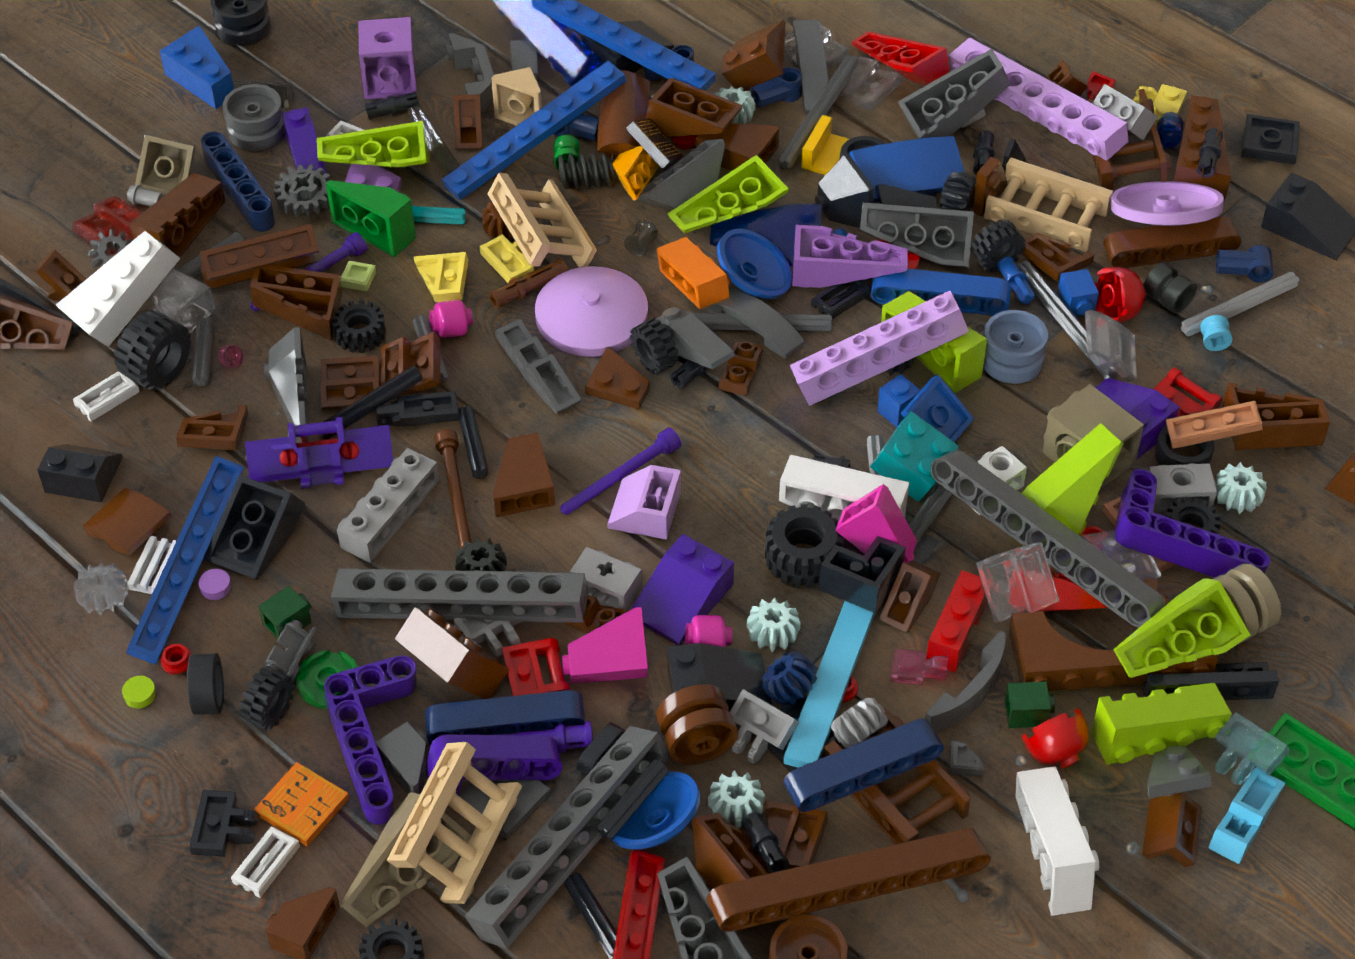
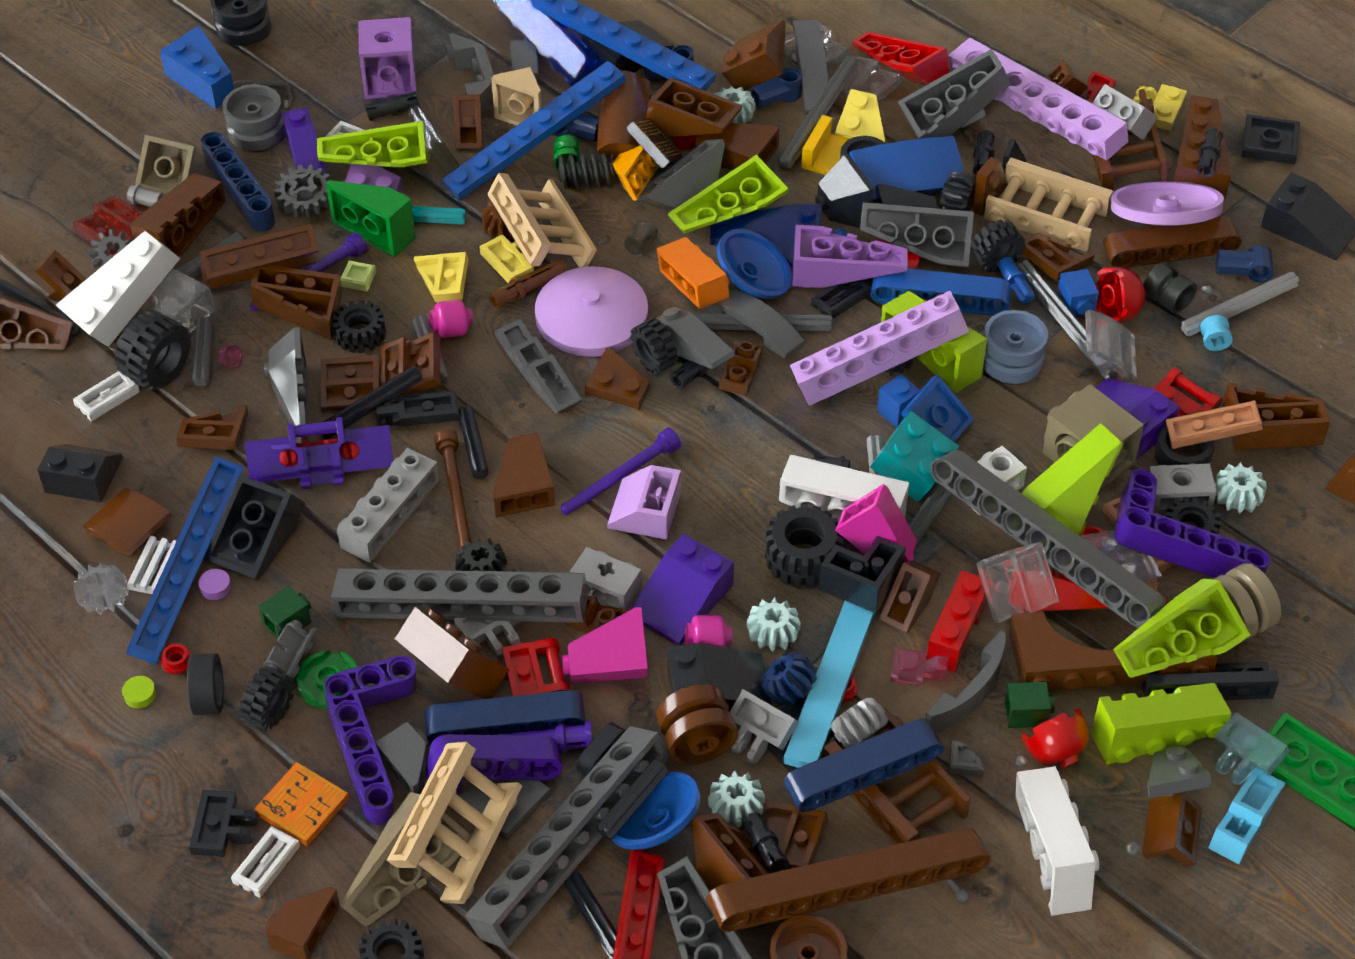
(860, 116): none -> light yellow wing
(1167, 124): clear blue wheel -> none

